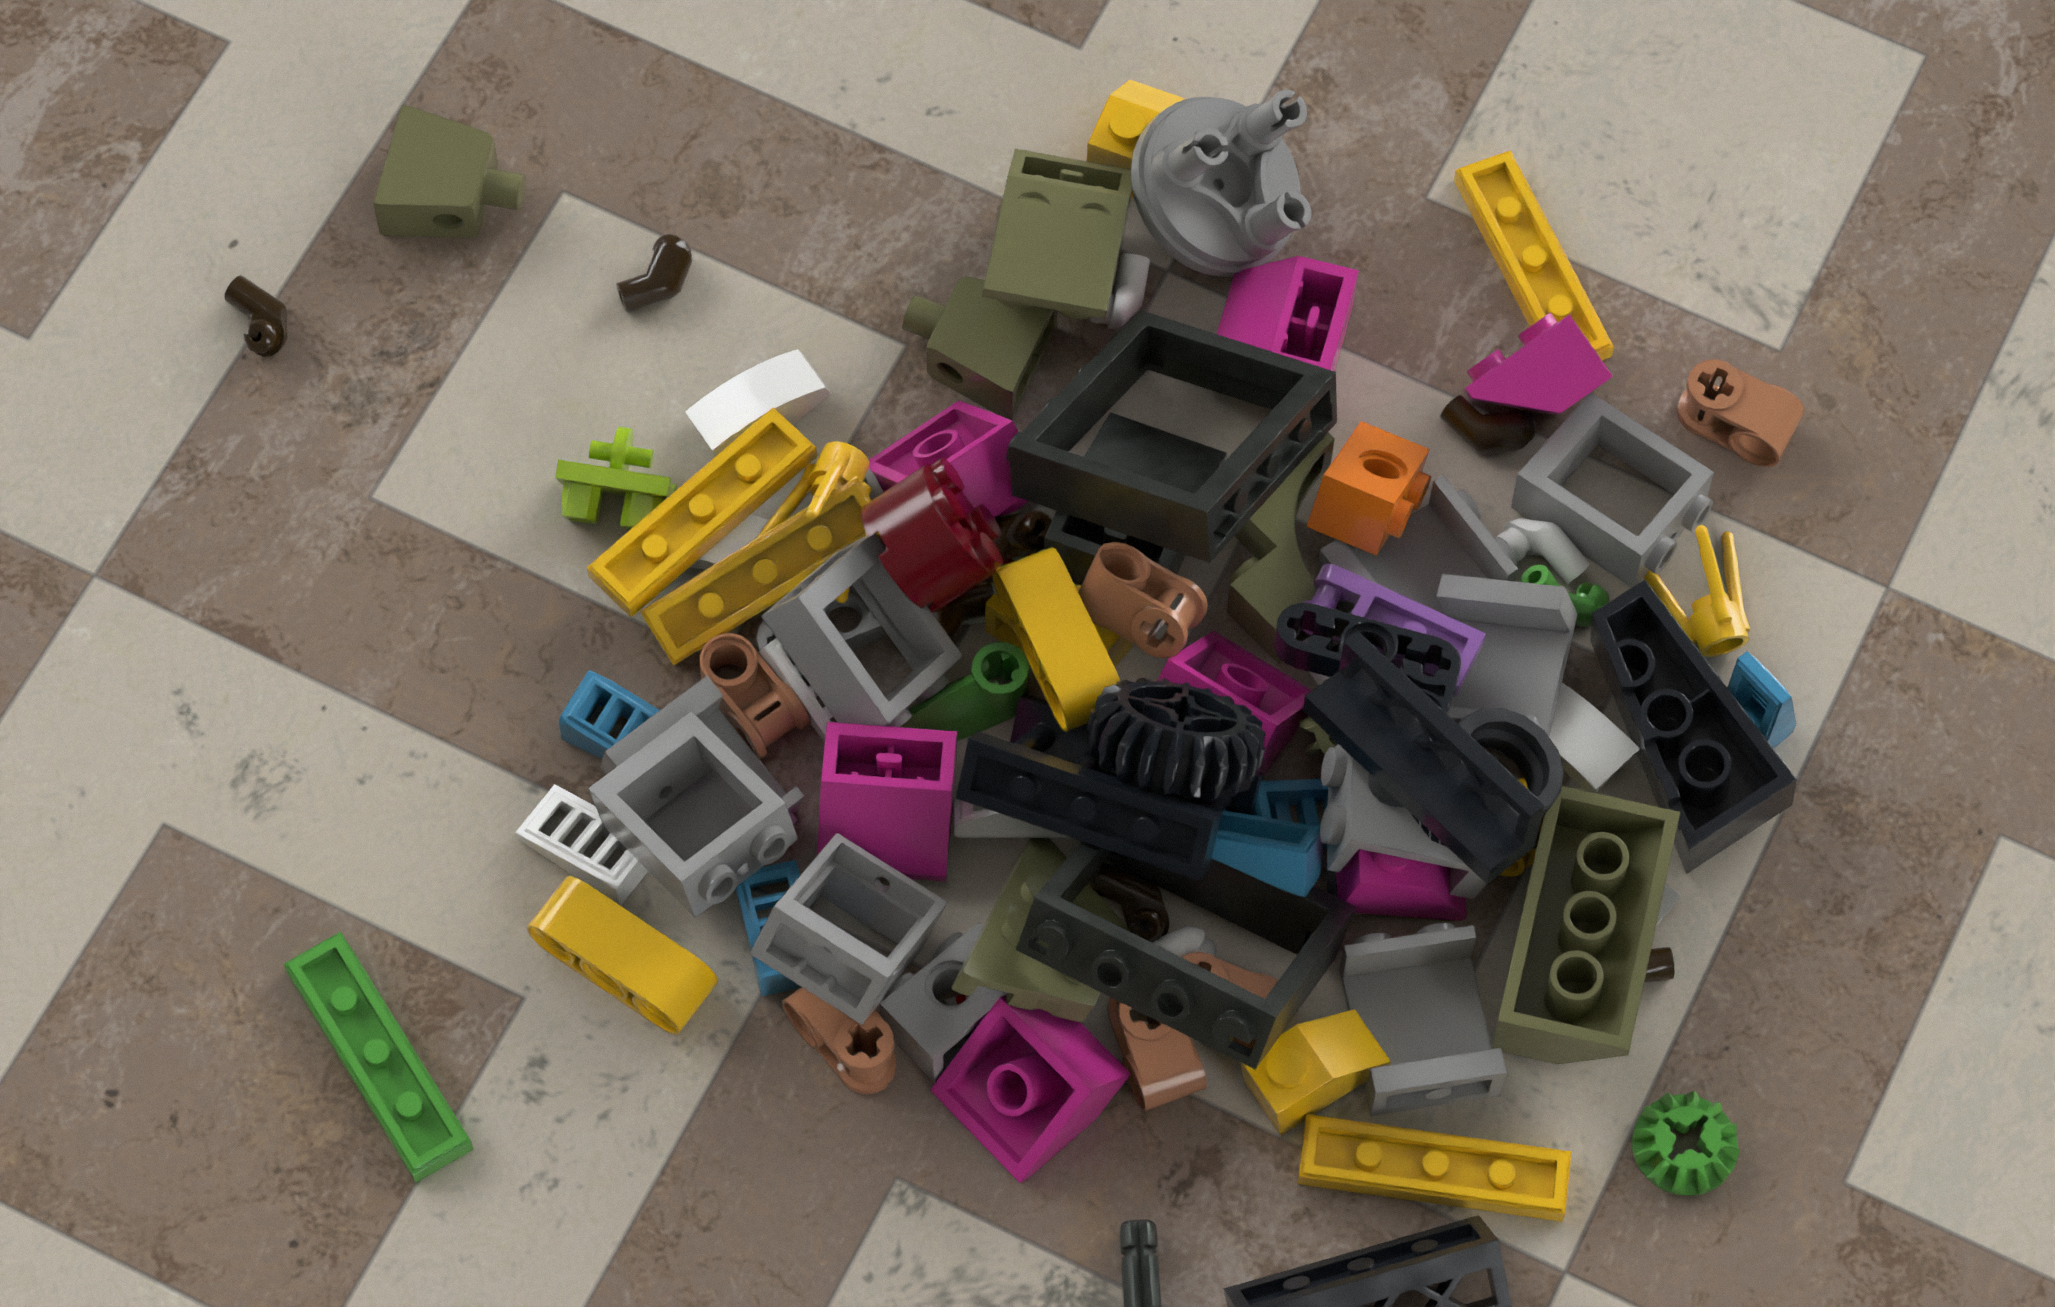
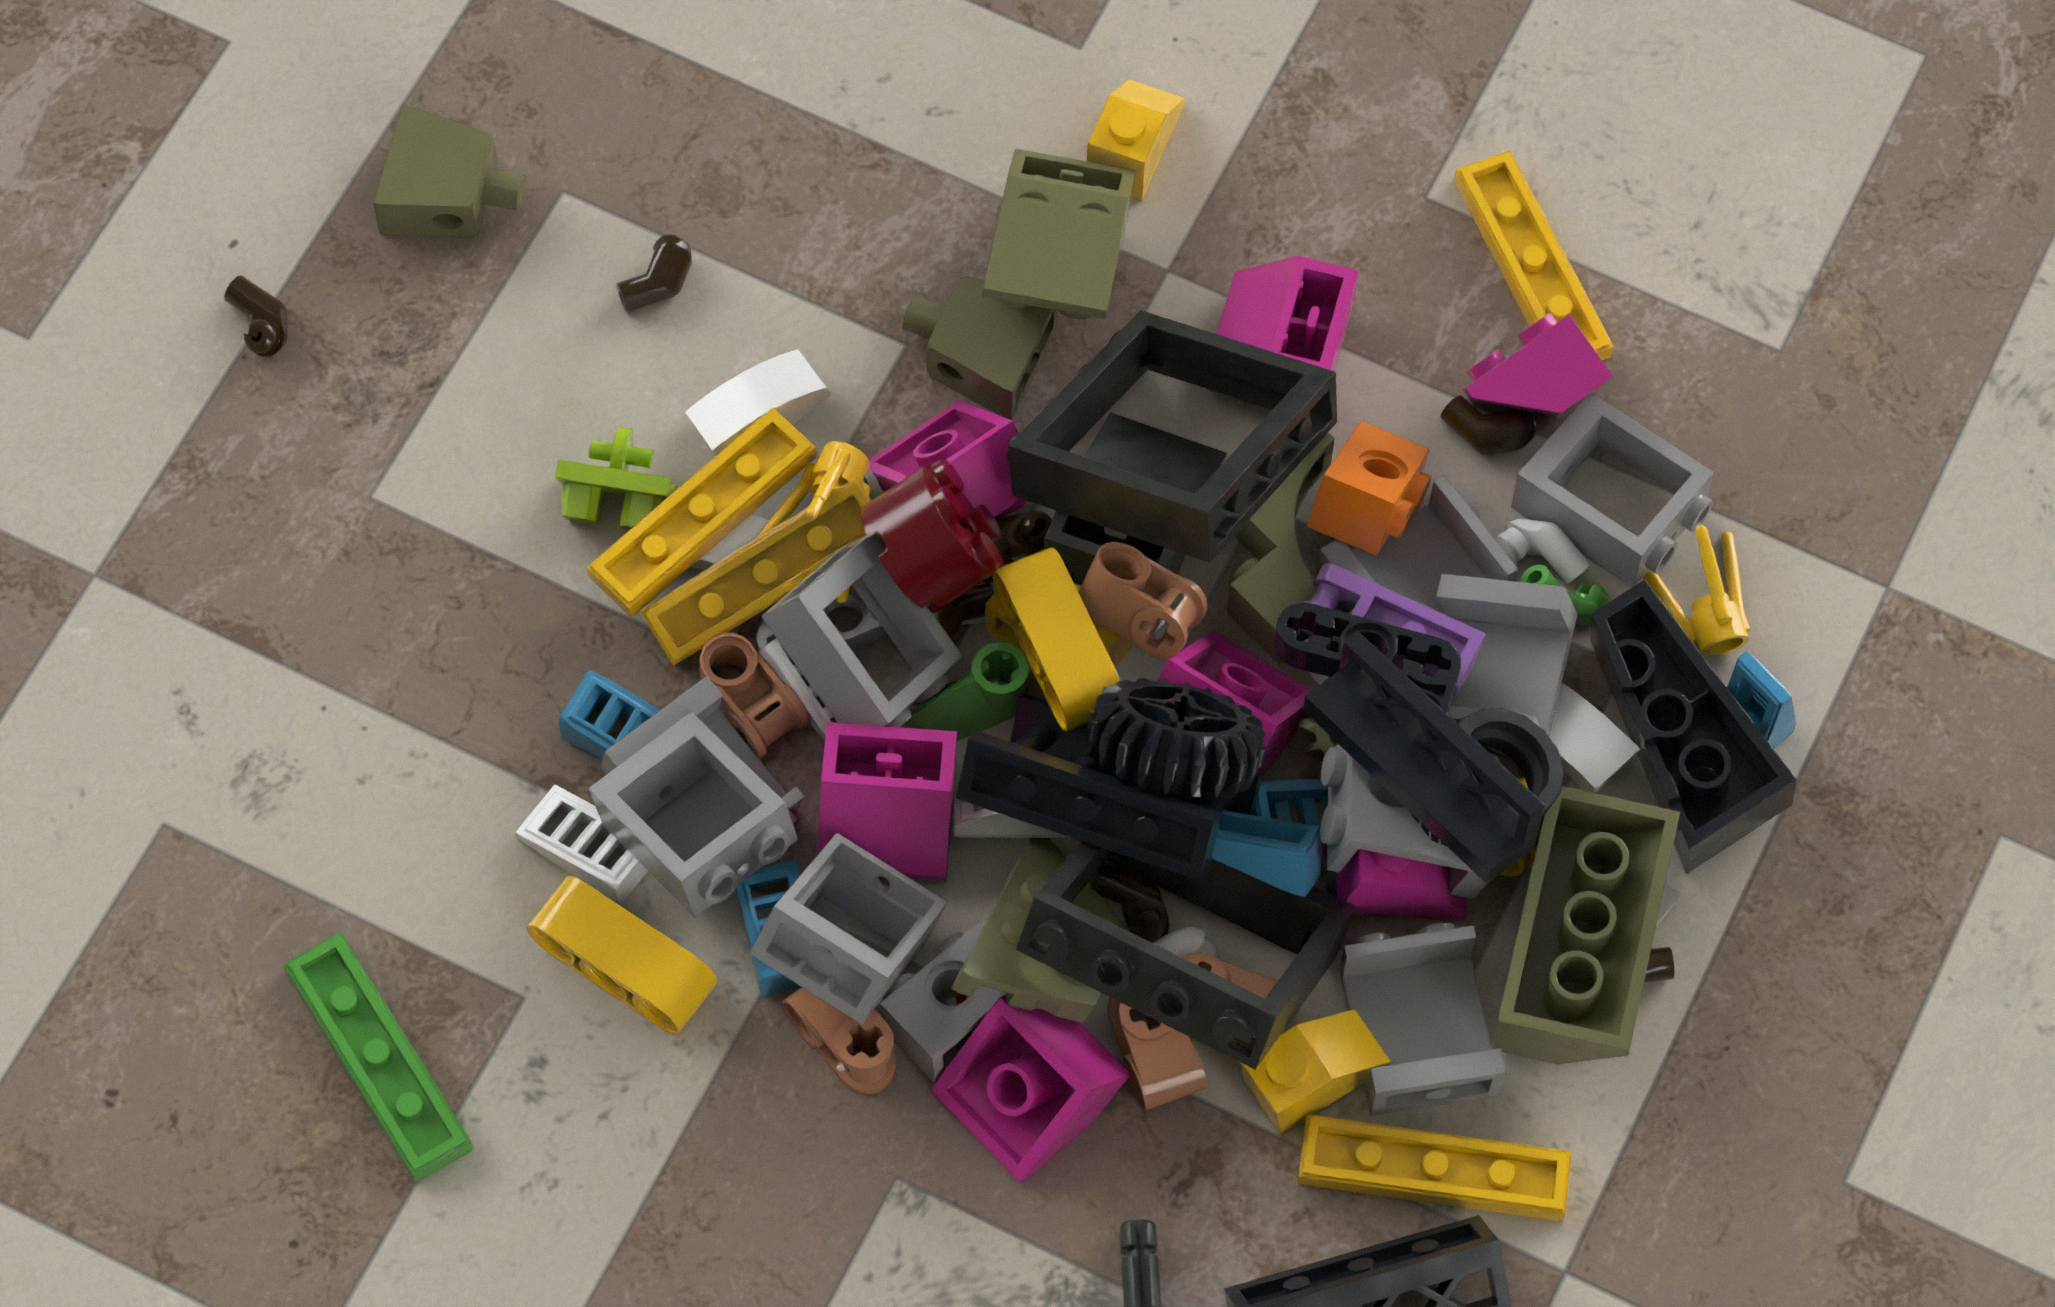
(1127, 292): white arm -> none
(1220, 181): light grey piece -> none
(1689, 1172): bright green gear -> none
(1746, 414): nougat piece -> none

